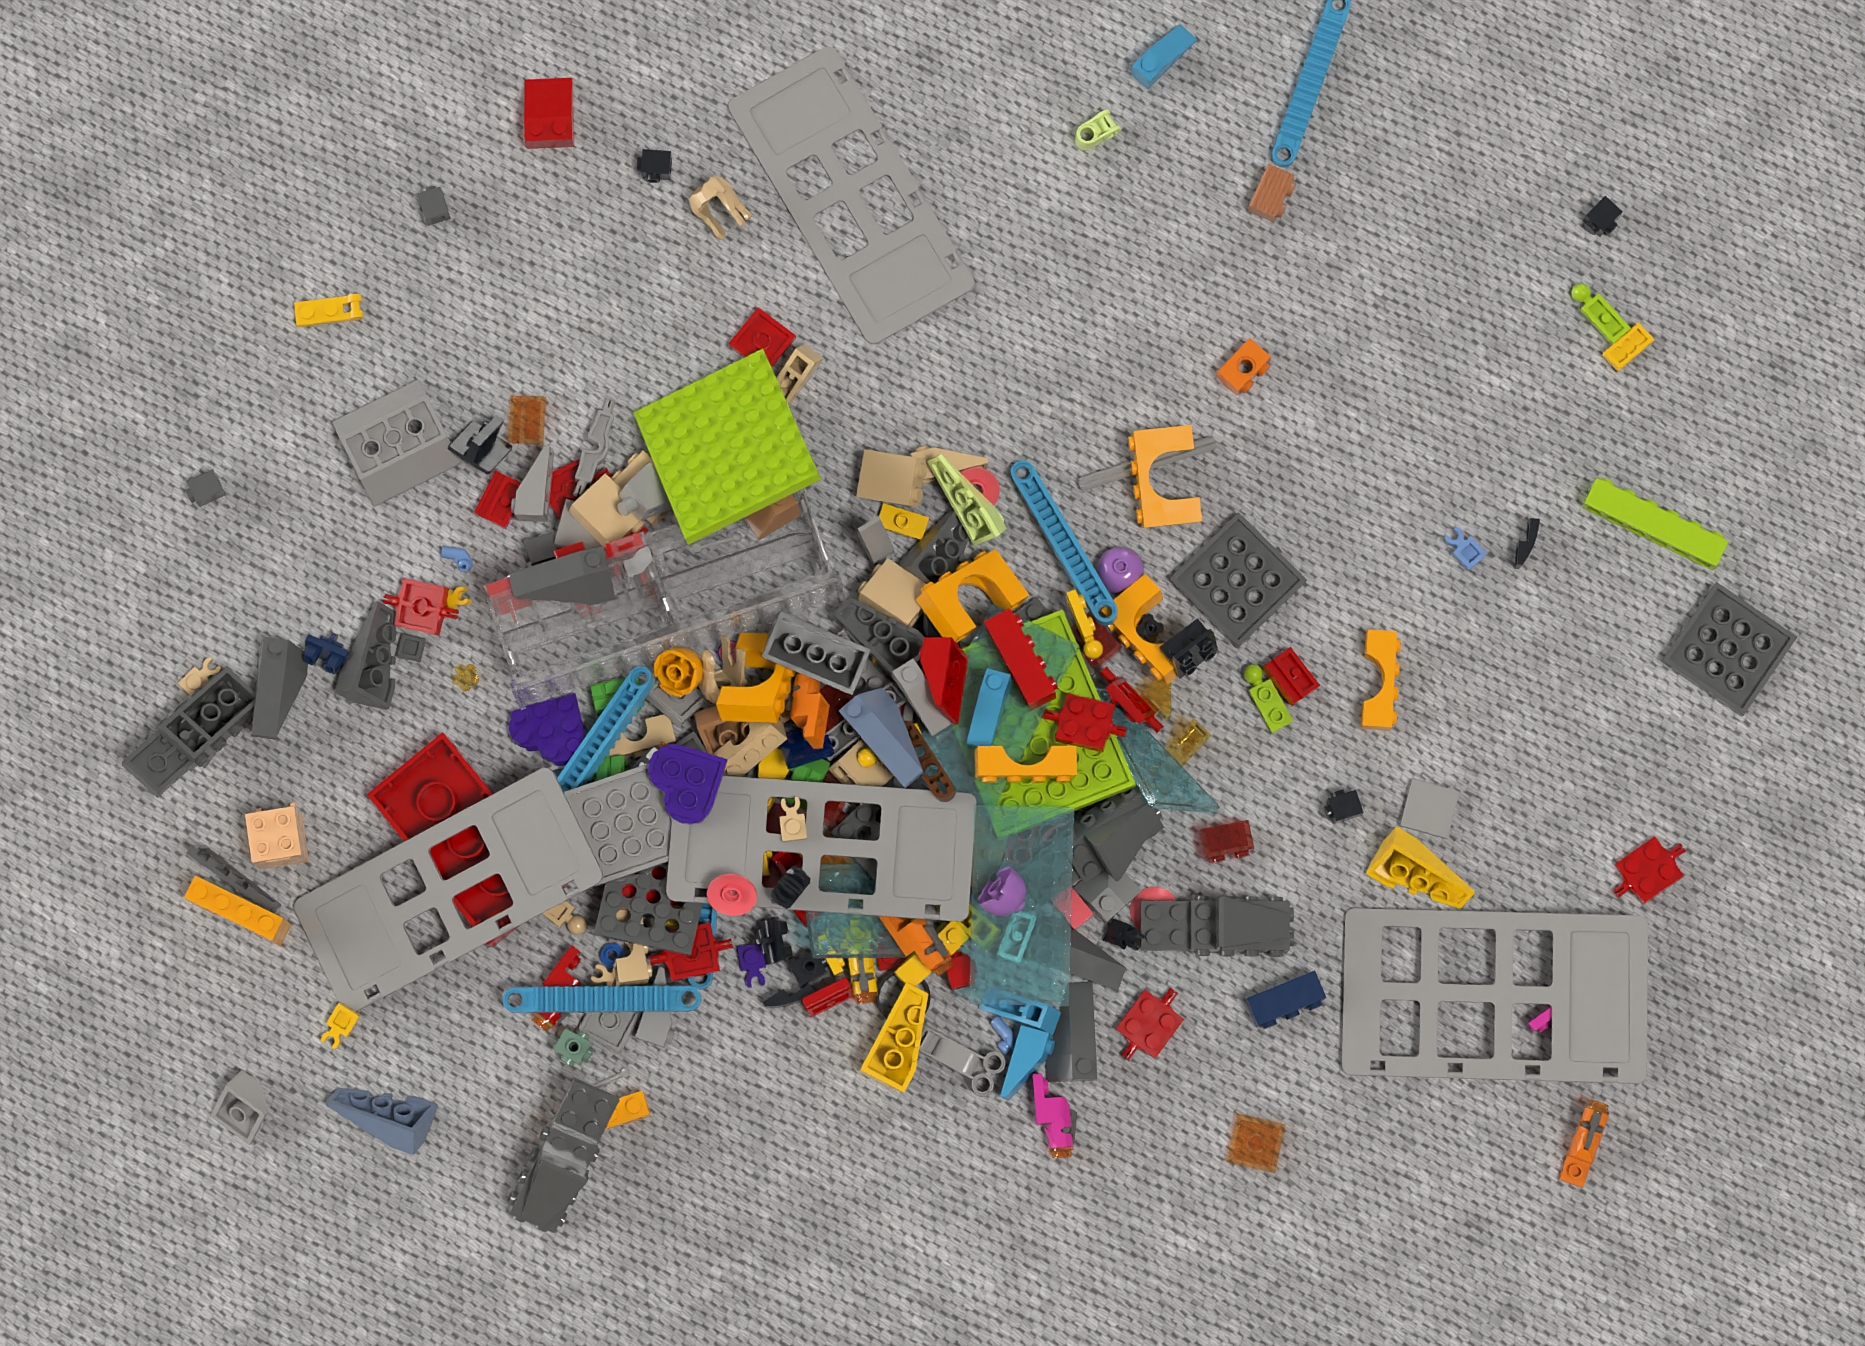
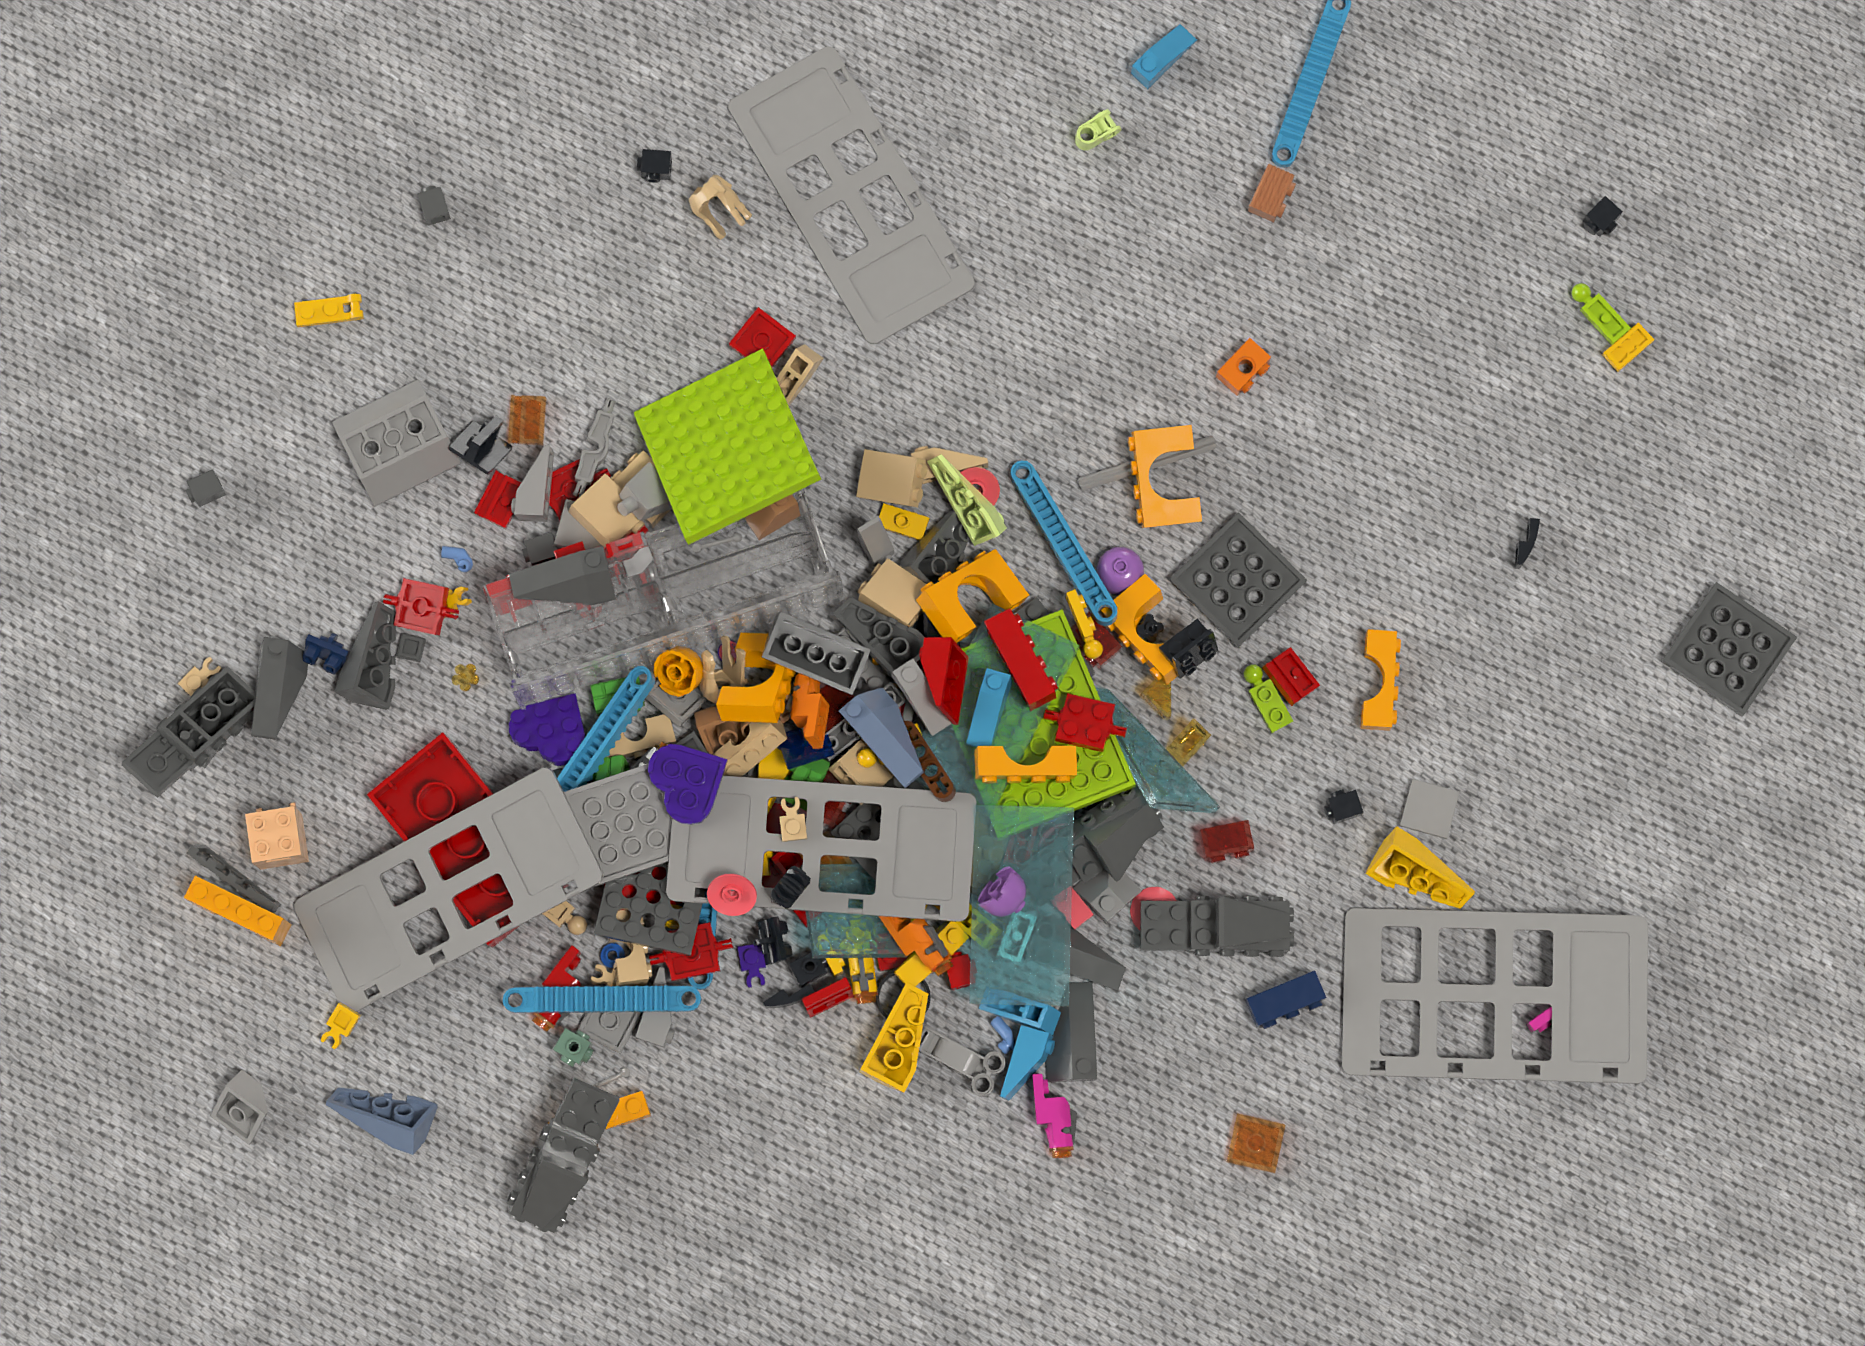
(548, 113): red slope -> none
(1122, 935): black plate -> none
(1136, 707): red plate -> none
(1149, 1024): red plate -> none
(1467, 551): medium blue plate -> none
(1585, 1143): orange plate -> none
(1649, 870): red plate -> none
(1655, 524): lime brick -> none

